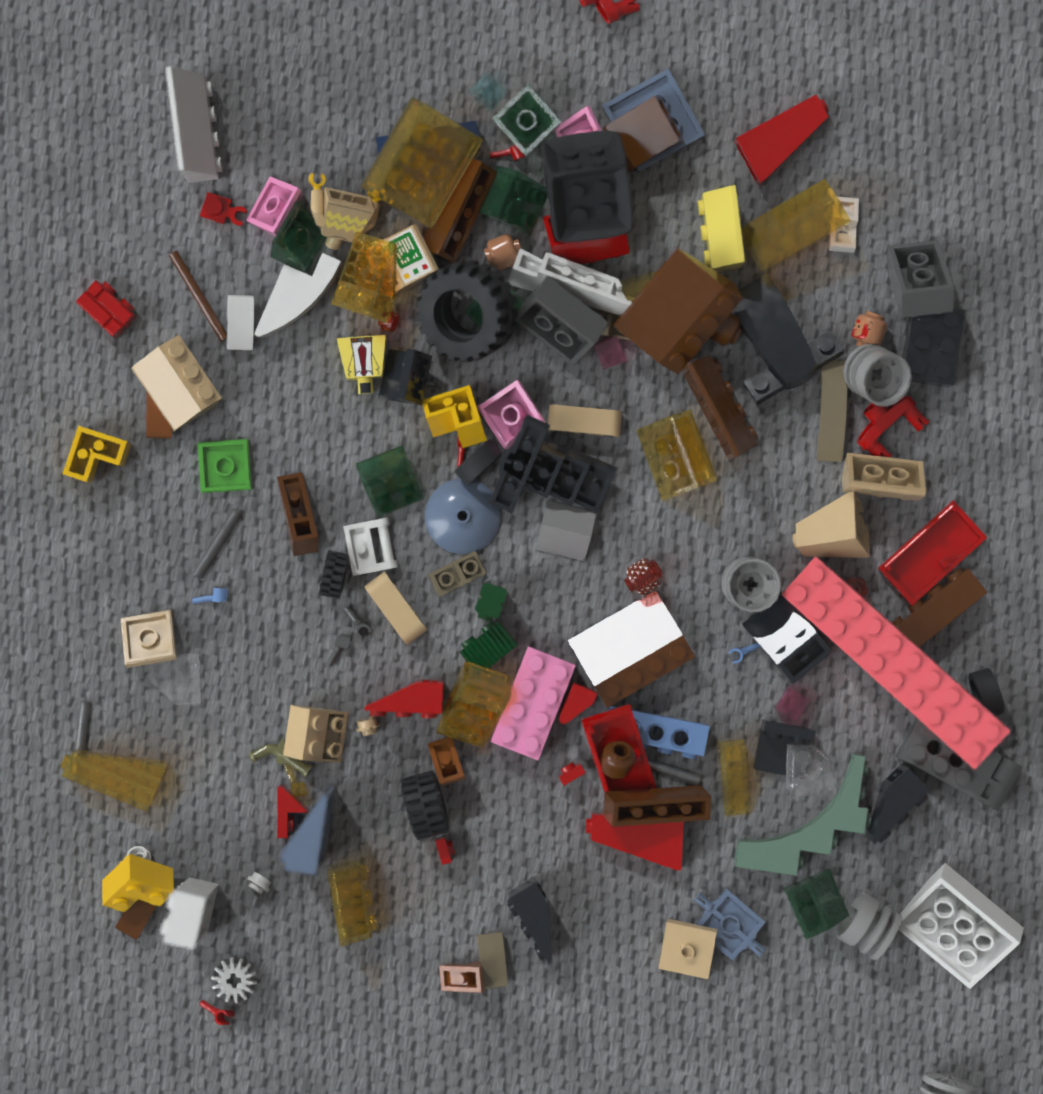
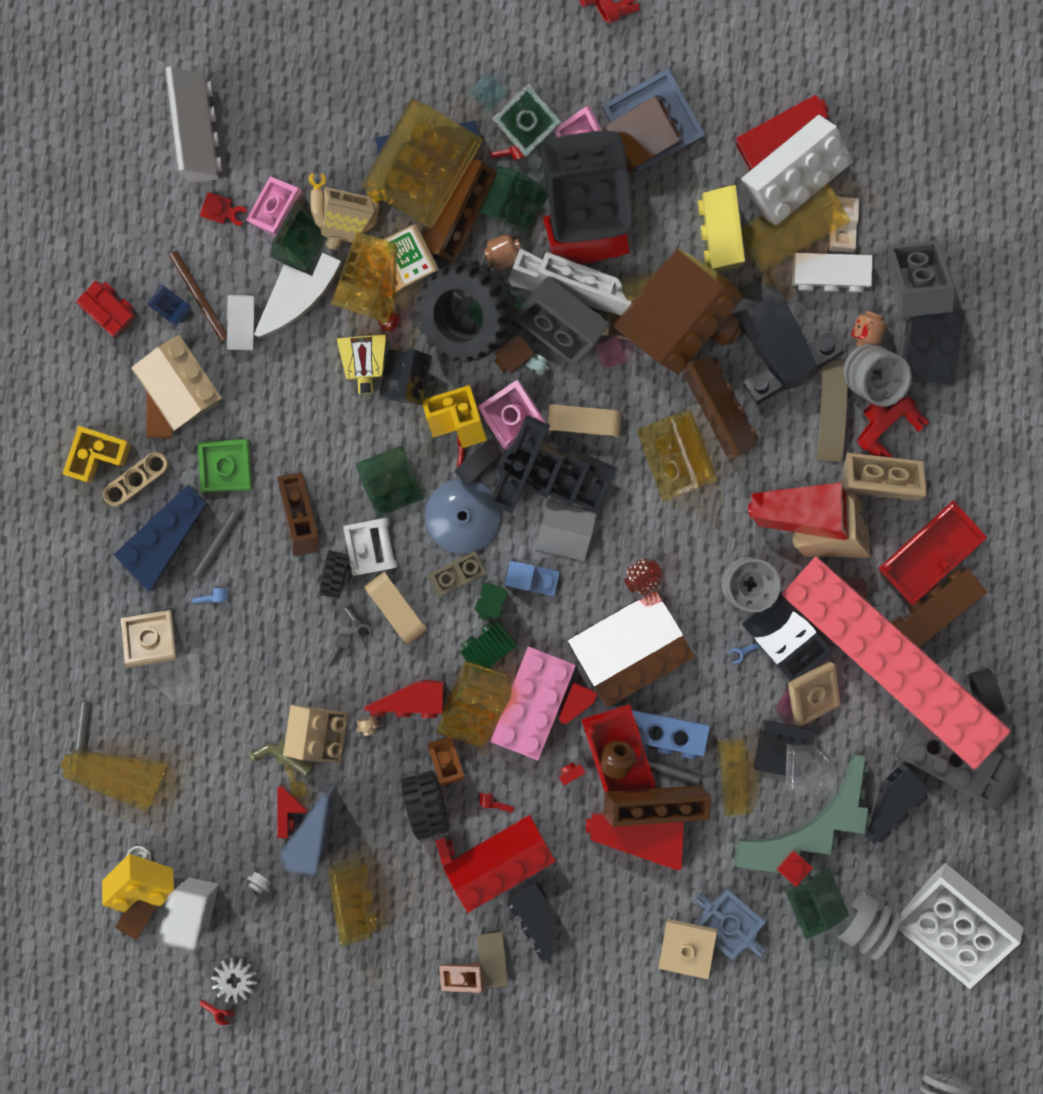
(124, 481): none -> tan beam
(159, 540): none -> dark blue wedge
(169, 305): none -> dark blue bracket
(486, 801): none -> red hand
(498, 863): none -> red slope
(513, 354): none -> reddish brown brick
(532, 578): none -> medium blue slope
(537, 363): none -> light aqua plate
(794, 868): none -> red plate
(797, 170): none -> white brick
(804, 510): none -> red slope
(814, 694): none -> tan plate
(832, 272): none -> white brick

